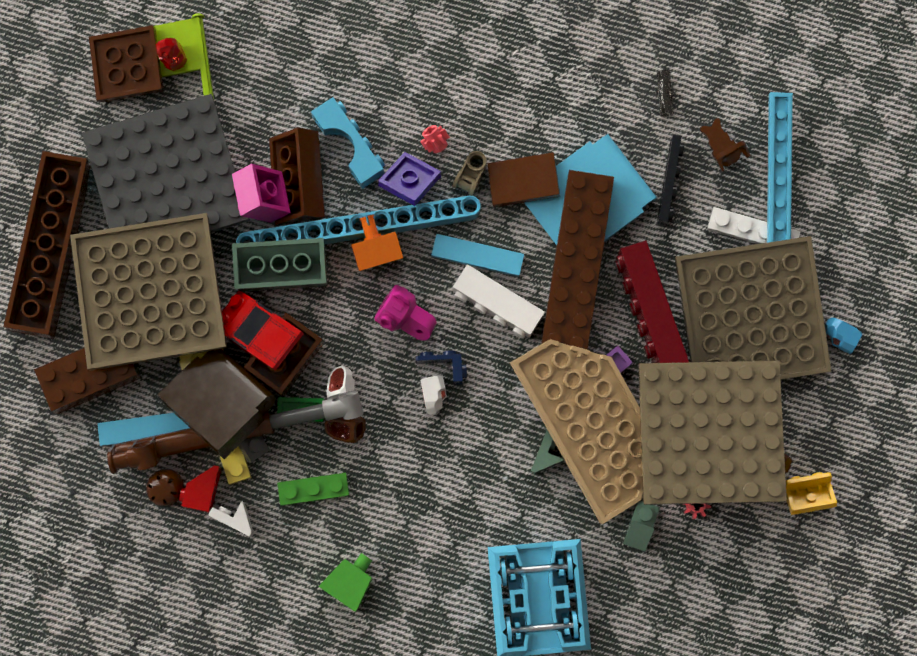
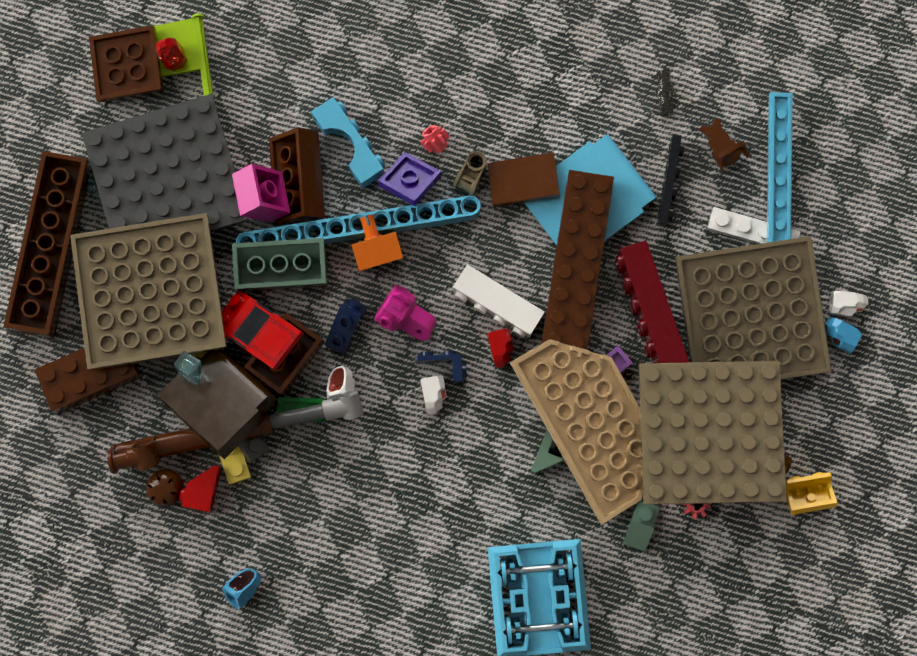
(137, 428): medium azure tile -> none
(188, 367): none -> clear light blue slope
(239, 522): white slope -> none
(242, 587): none -> dark azure rock
(313, 489): bright green plate -> none
(345, 325): none -> dark blue bracket
(346, 430): reddish brown rock -> none
(349, 582): bright green torso -> none
(477, 255): medium azure tile -> none
(500, 347): none -> red rock
(846, 303): none -> white rock

